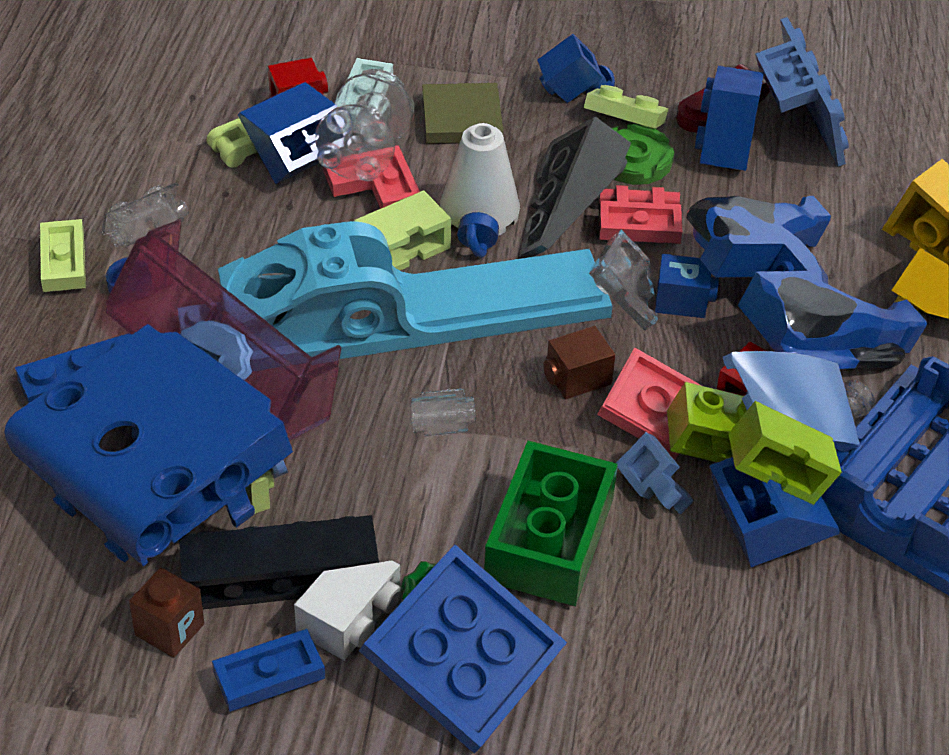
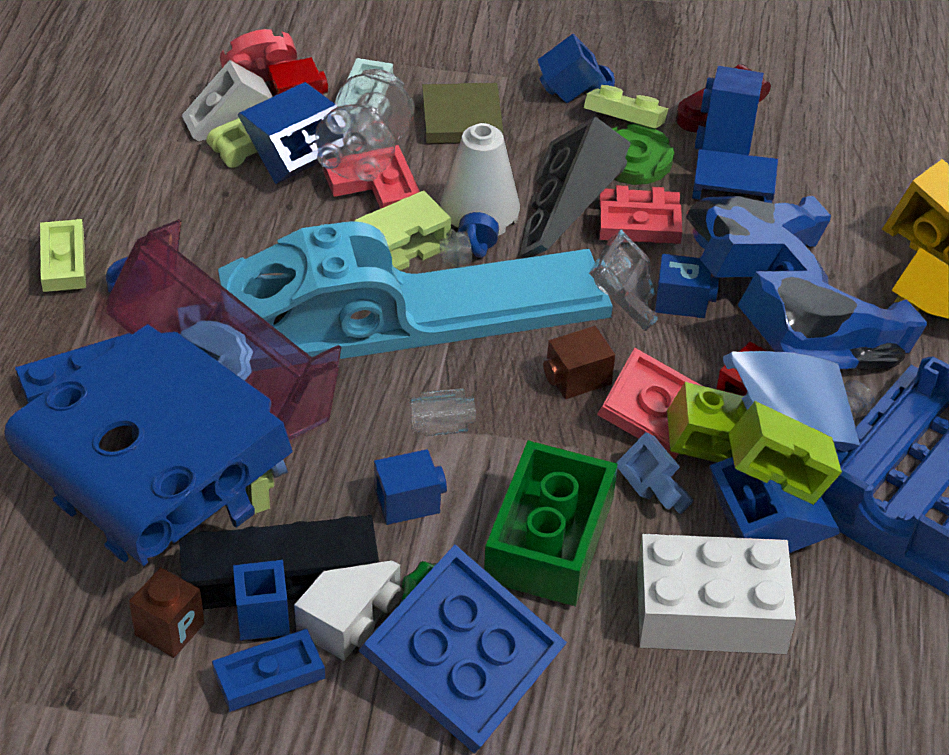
(128, 221): clear hinge -> none
(223, 98): none -> white slope
(259, 50): none -> coral plate
(261, 600): none -> blue brick
(408, 486): none -> blue brick
(456, 248): none -> clear plate
(715, 594): none -> white brick
(735, 174): none -> blue hinge
(795, 82): medium blue bracket -> none

